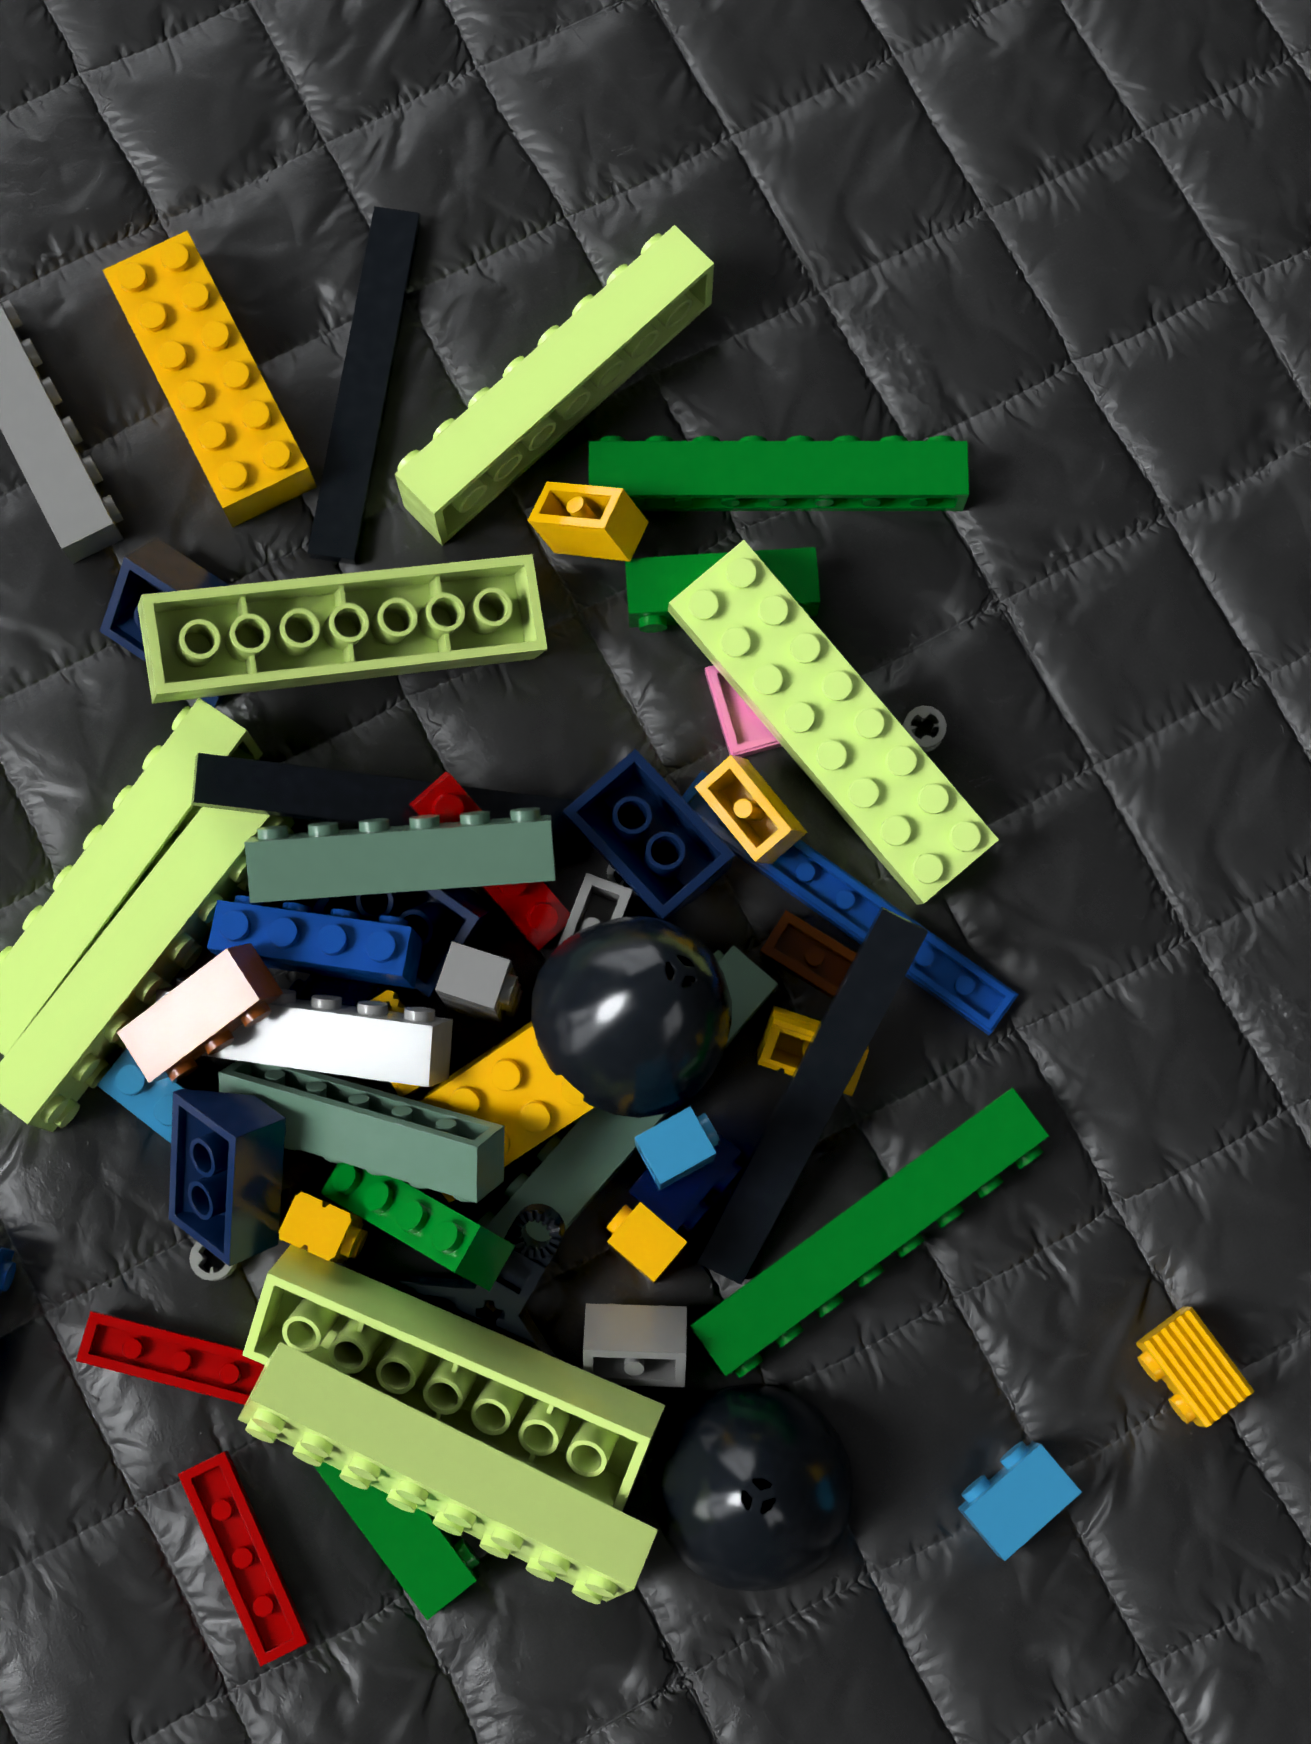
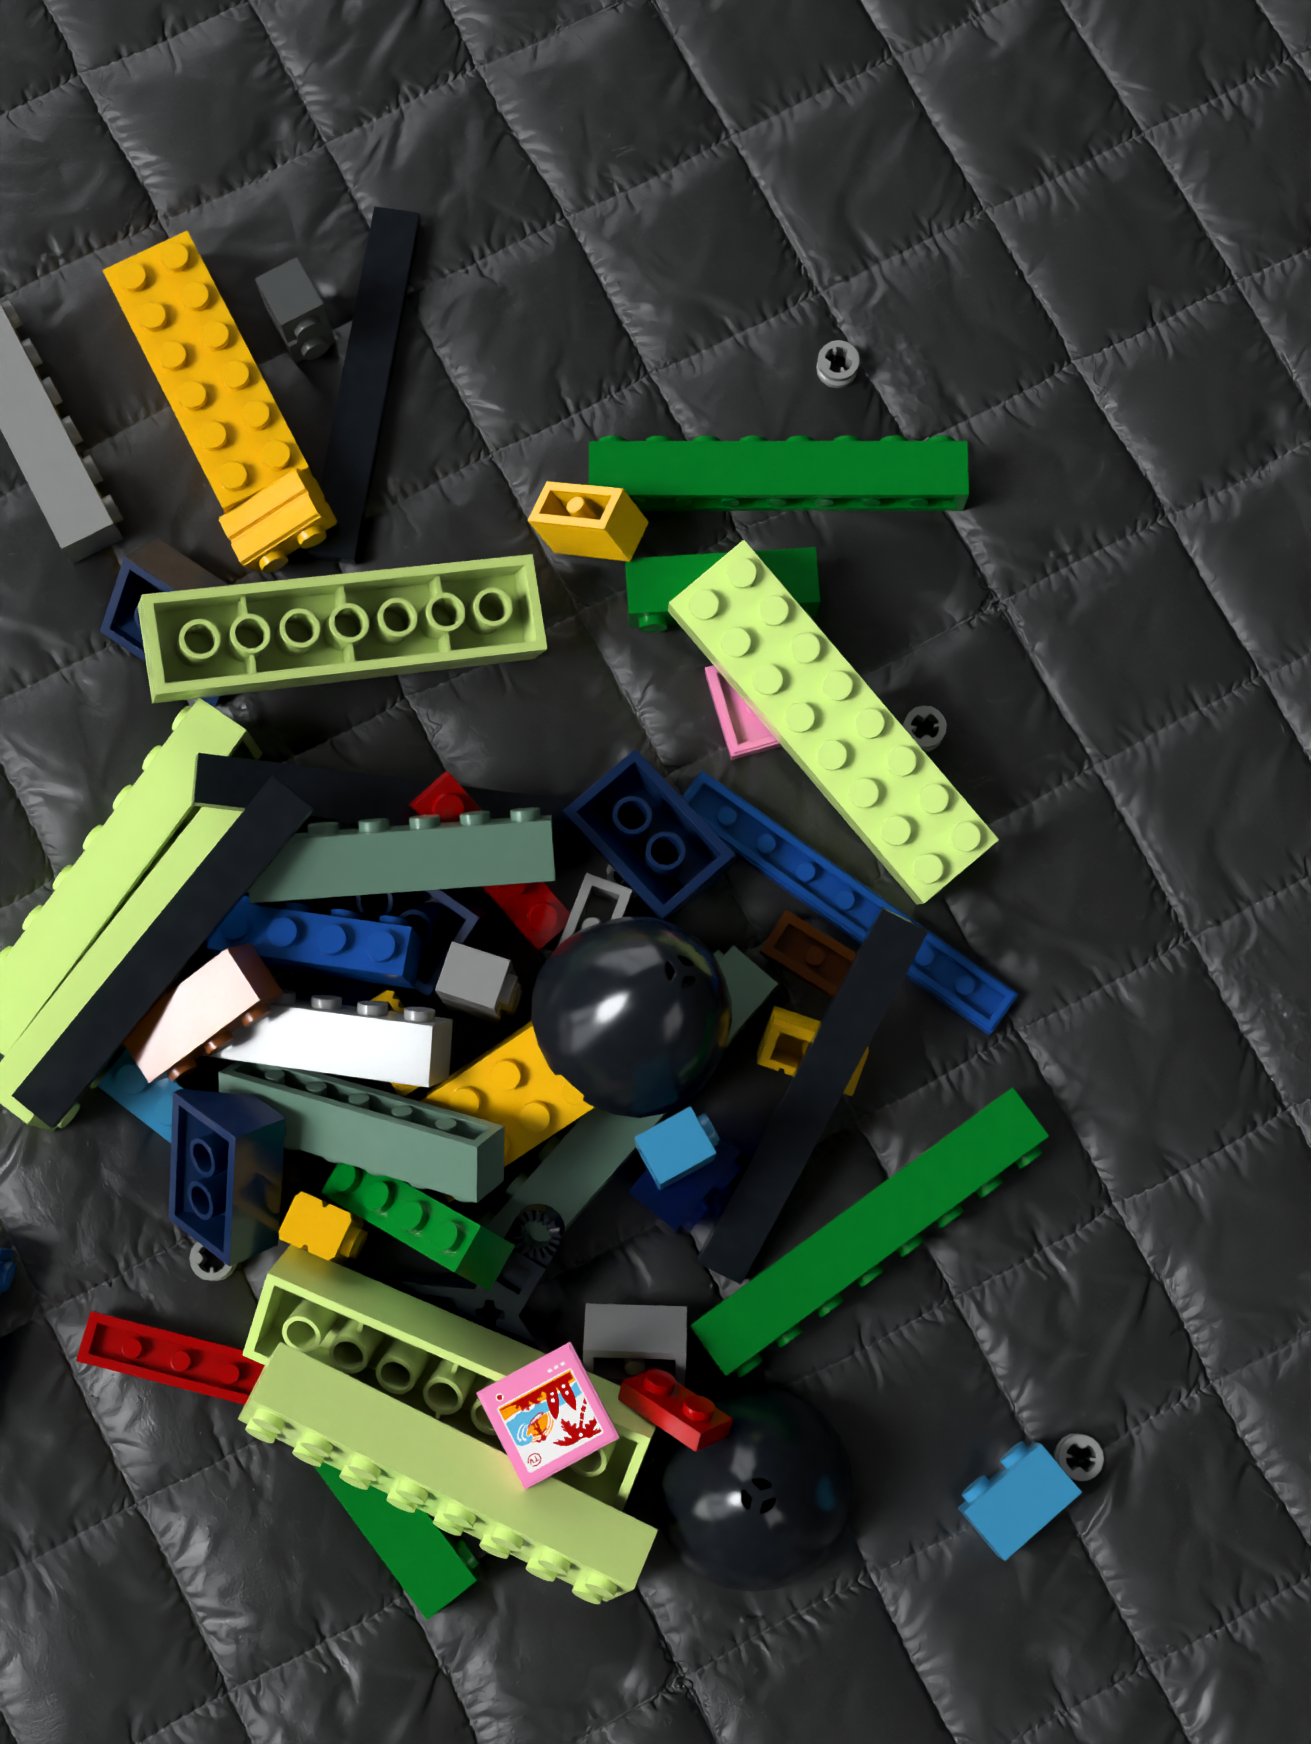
(163, 952): none -> black tile
(244, 1558): red plate -> none
(278, 521): none -> yellow brick
(296, 311): none -> dark grey piece
(547, 1415): none -> tile
(556, 384): yellowish green brick -> none
(644, 1240): yellow brick -> none
(675, 1408): none -> red plate
(750, 809): yellow brick -> none
(834, 349): none -> light grey bush
(1080, 1441): none -> light grey bush
(1193, 1367): yellow brick -> none

